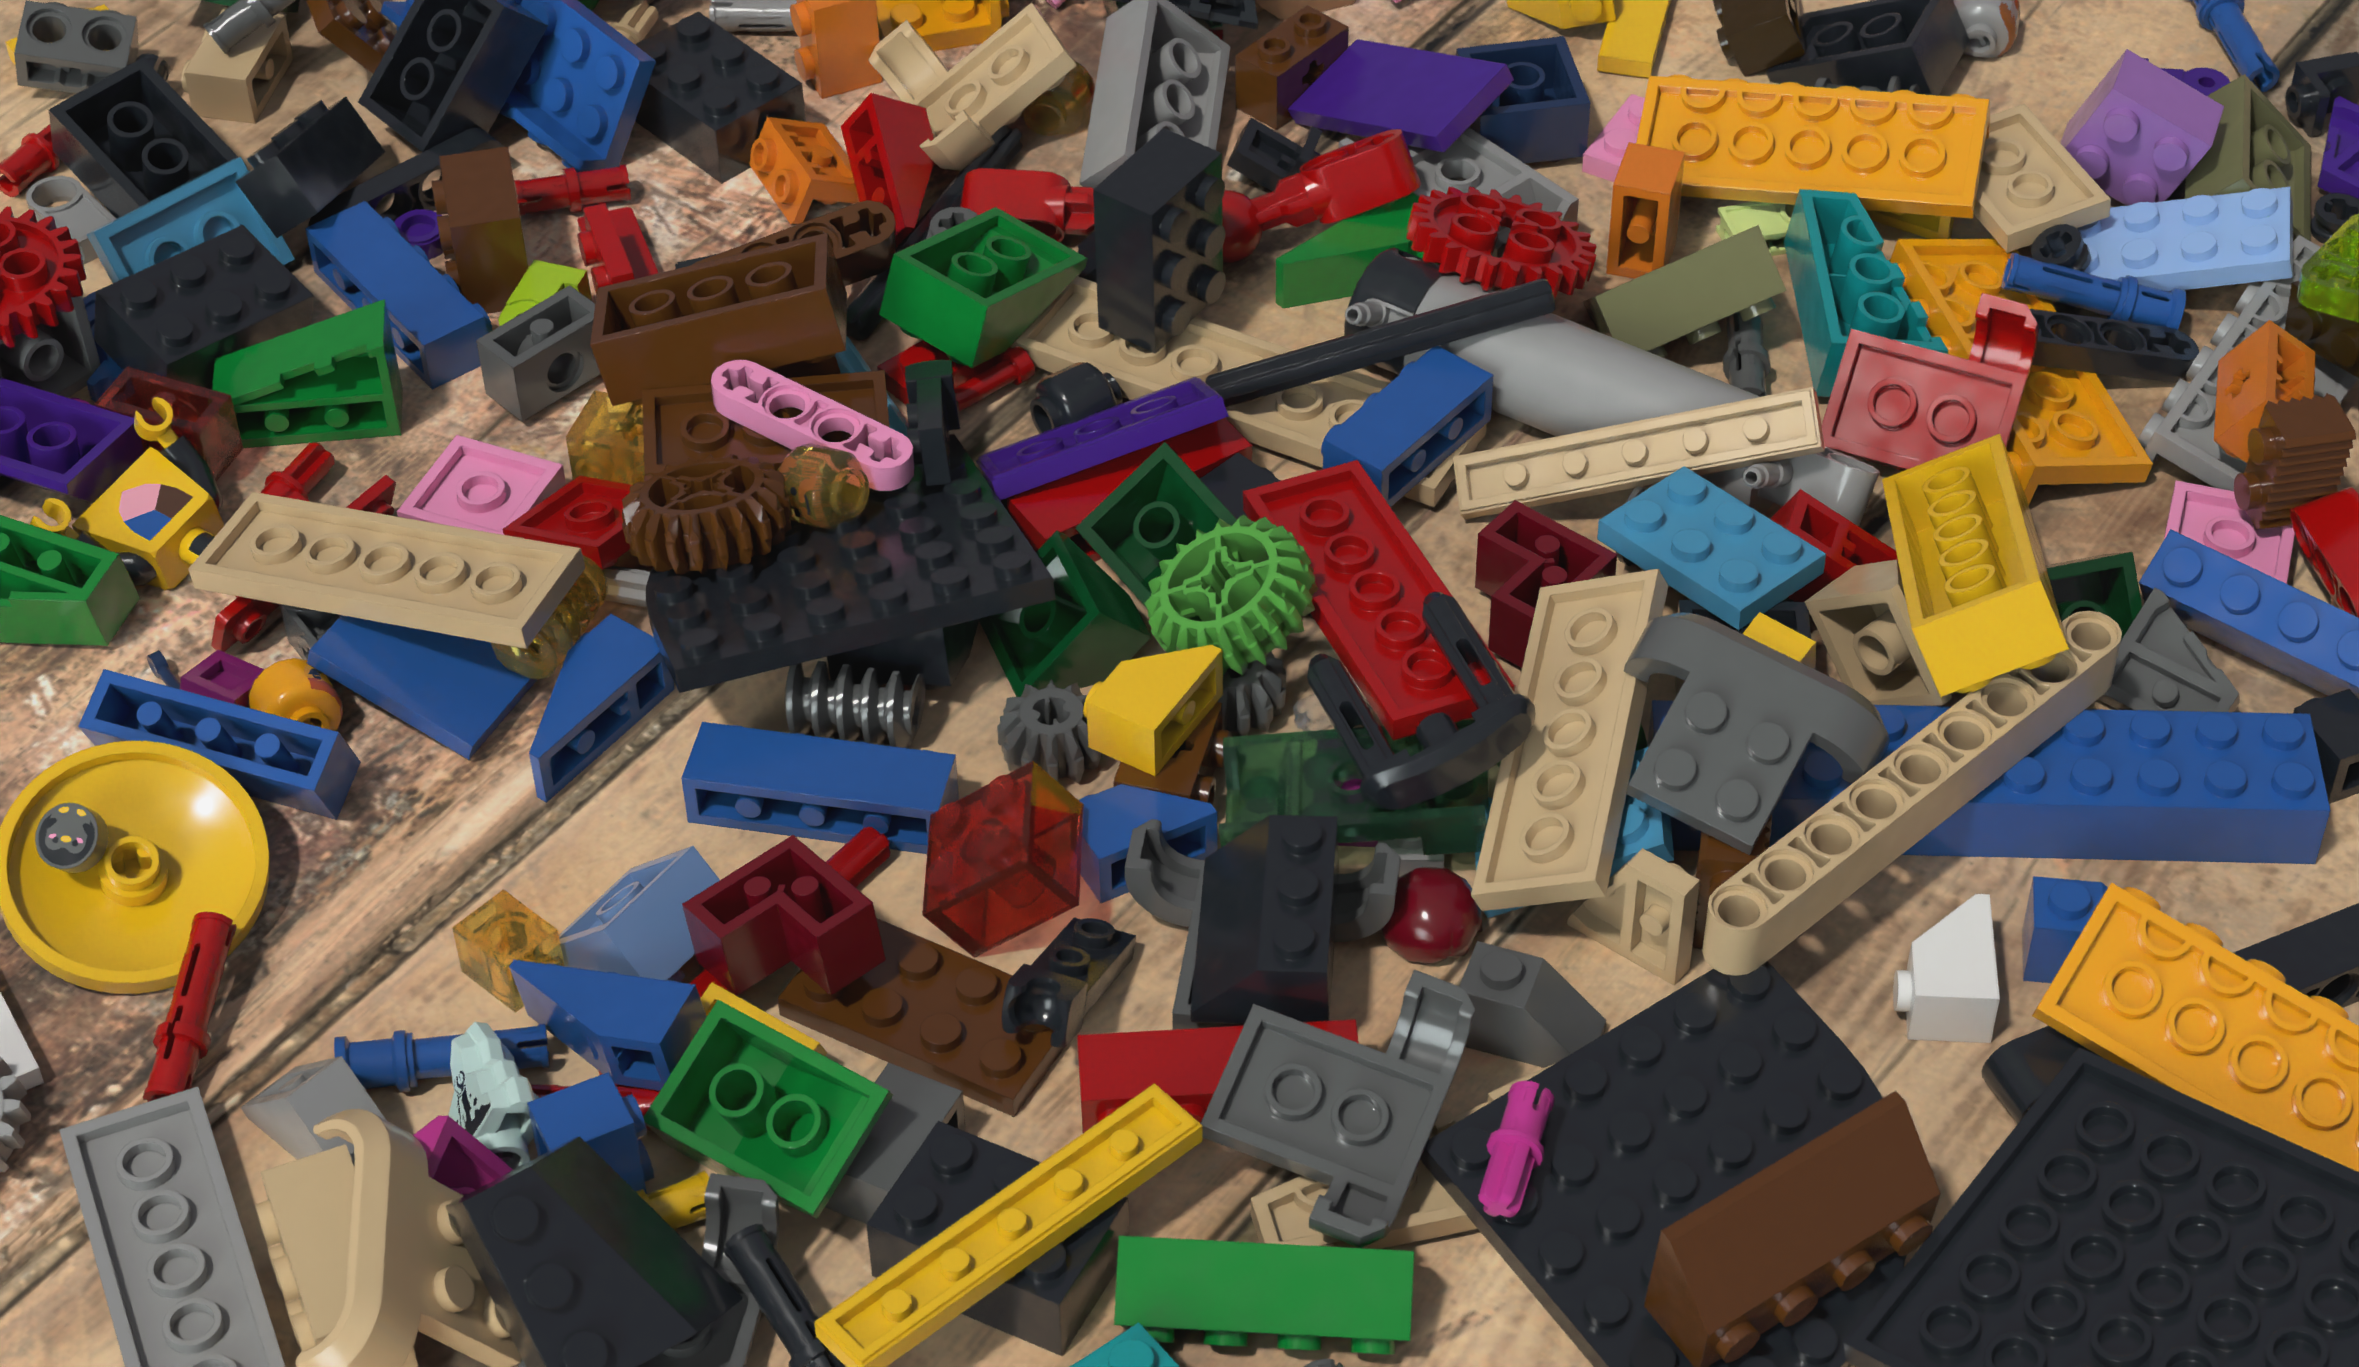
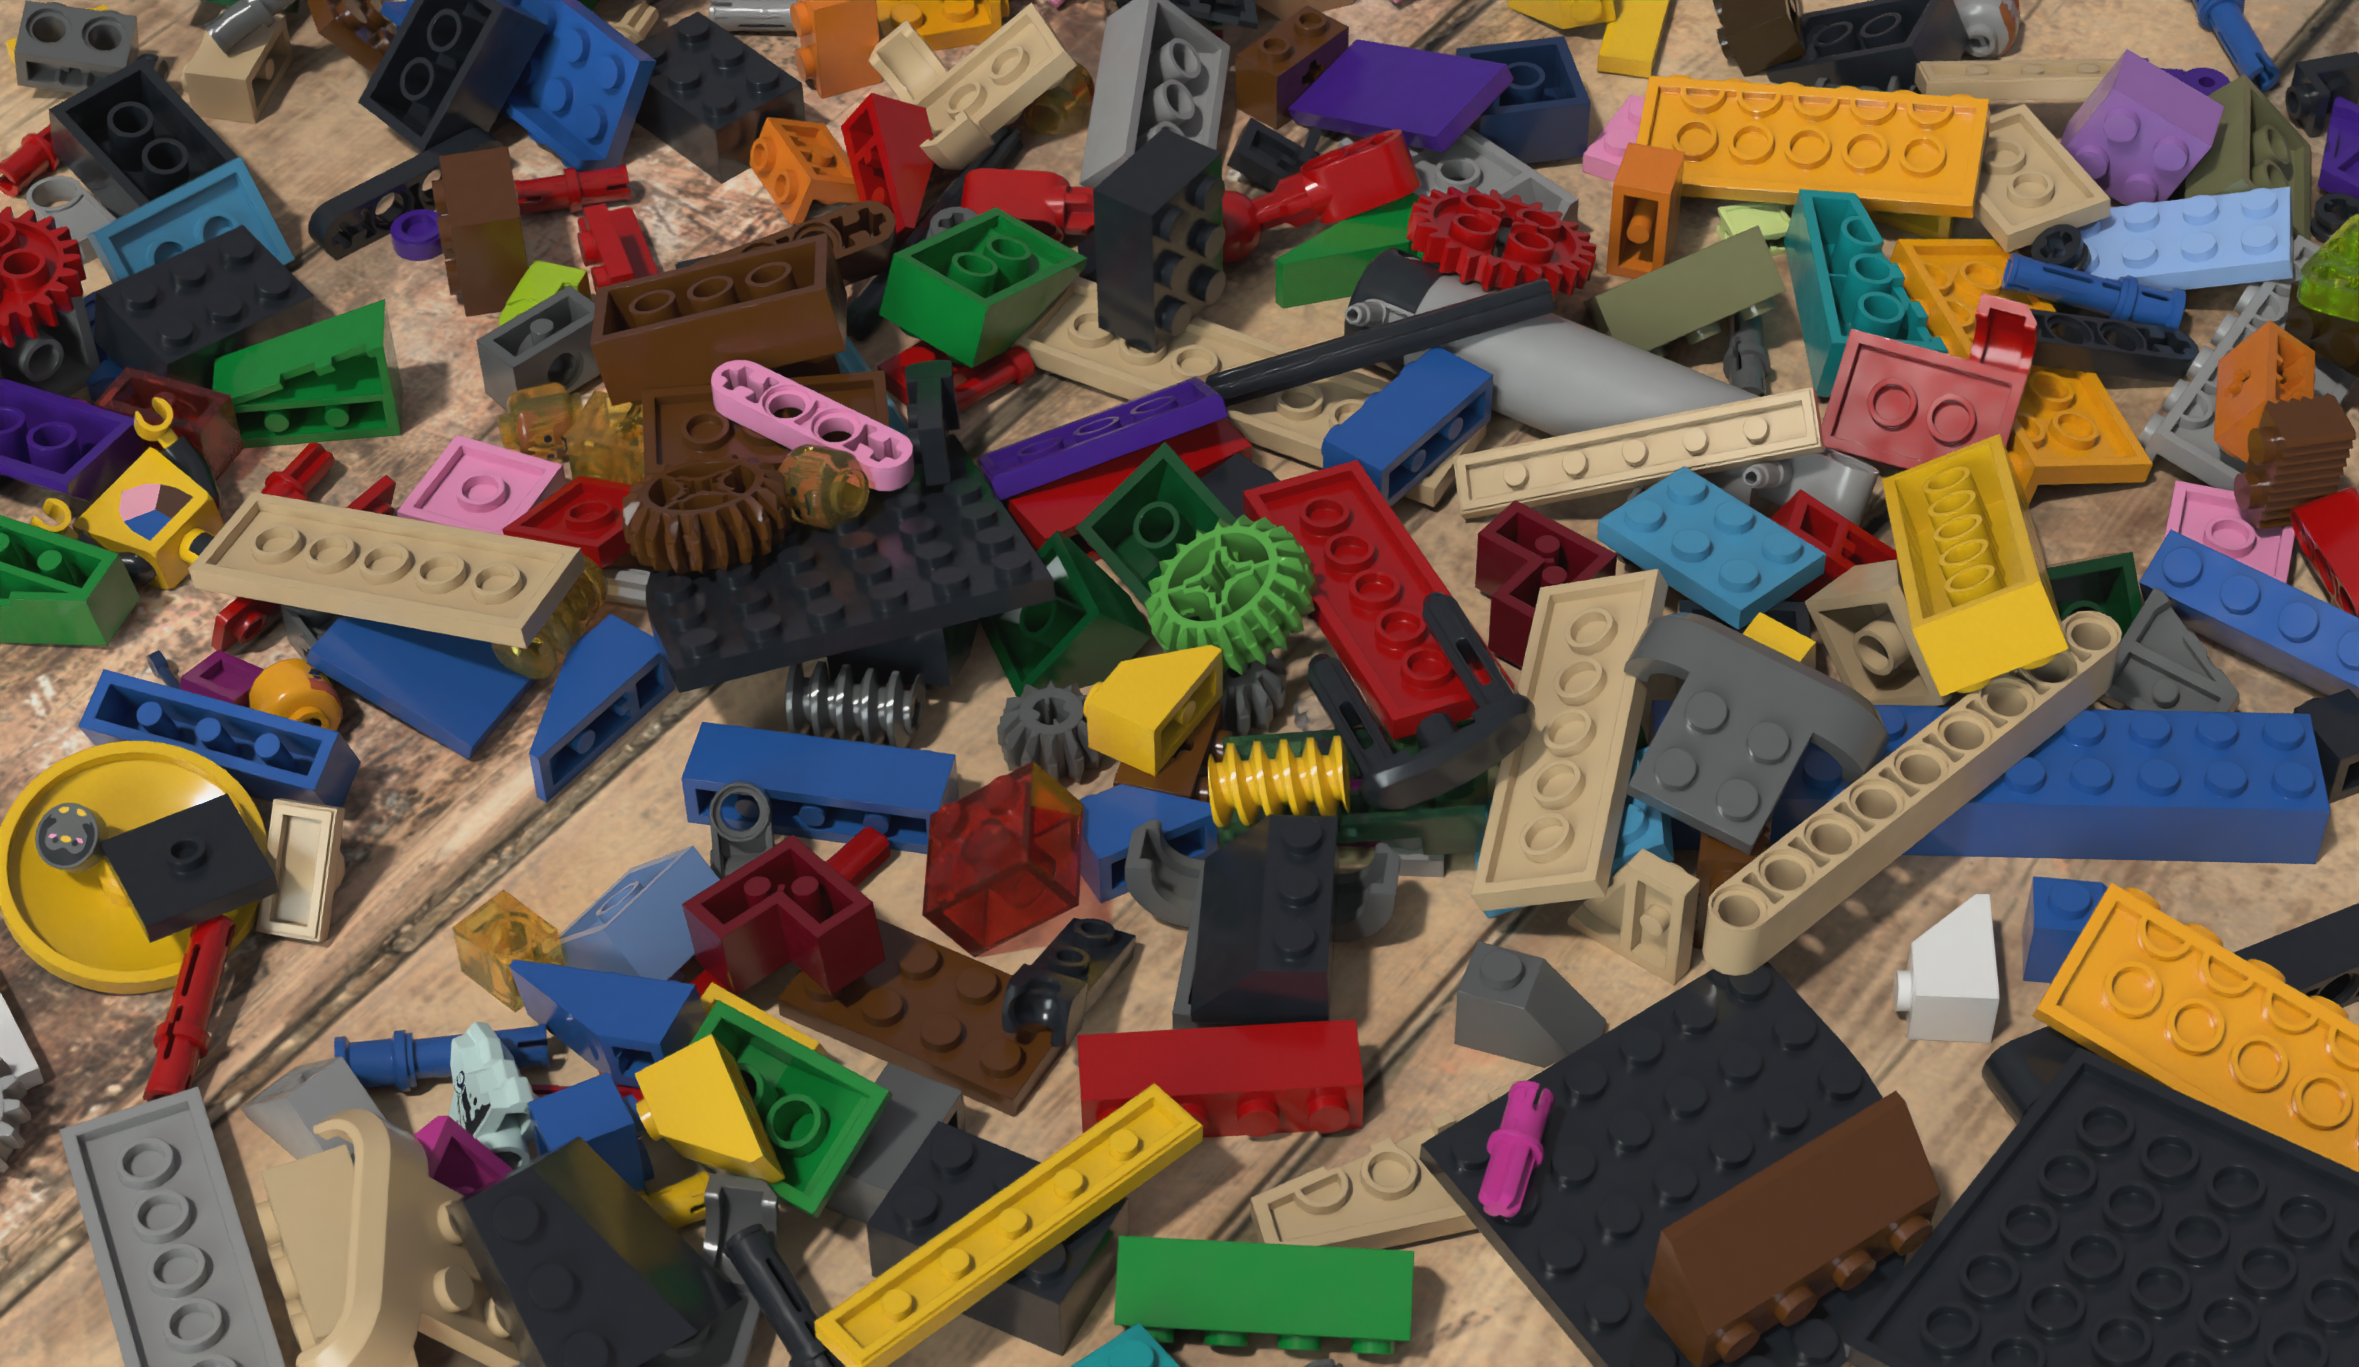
(189, 867): none -> black plate
(307, 868): none -> tan tile
(308, 164): black brick -> none
(428, 316): blue brick -> none
(540, 420): none -> clear yellow head
(706, 1111): none -> yellow slope
(735, 846): none -> dark grey piece
(1073, 396): black head -> none
(1278, 782): none -> yellow piece
(1344, 1107): dark grey piece -> none
(1432, 916): dark red hair -> none
(2013, 78): none -> tan tile

